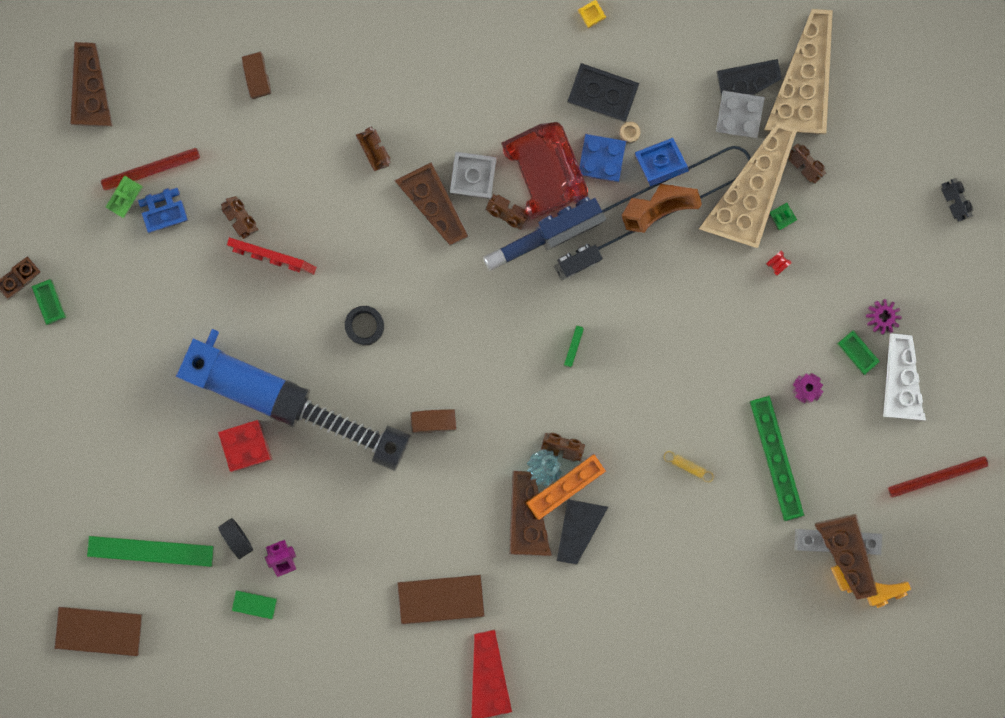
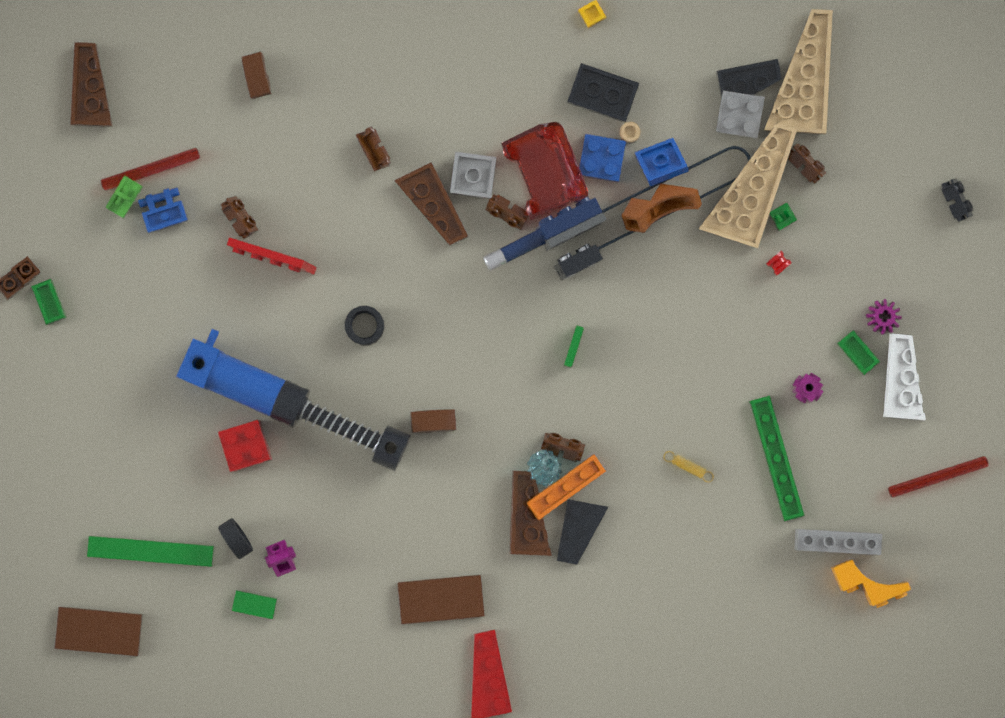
(848, 548): reddish brown wing -> none

